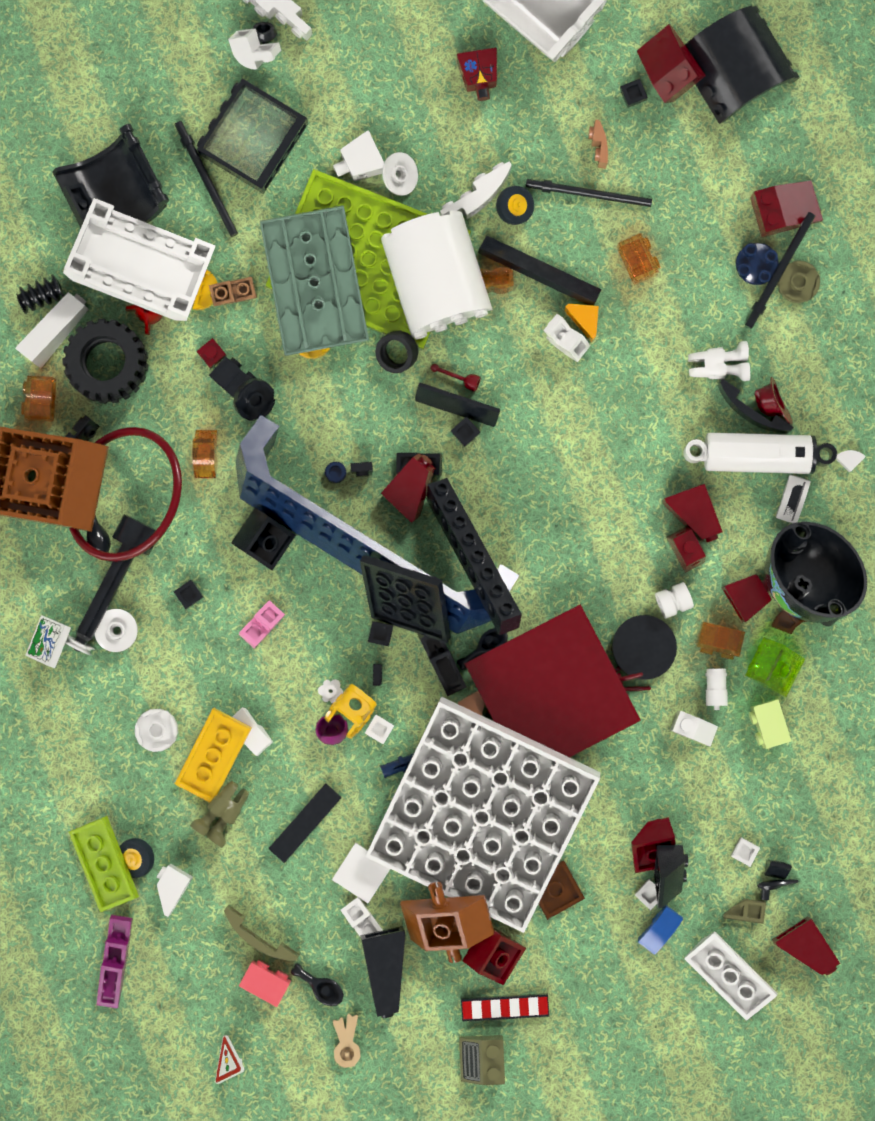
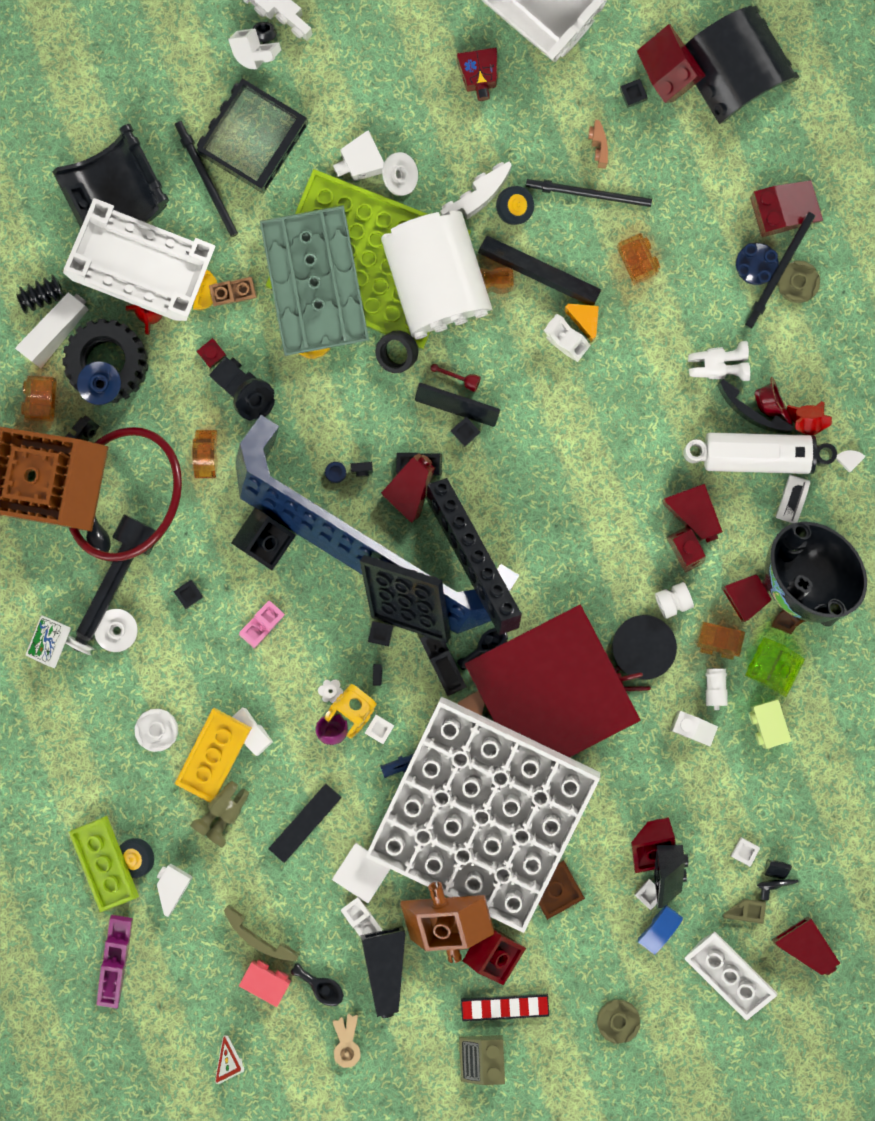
(91, 375): none -> dark blue dish
(612, 1022): none -> olive tile
(810, 418): none -> red piece

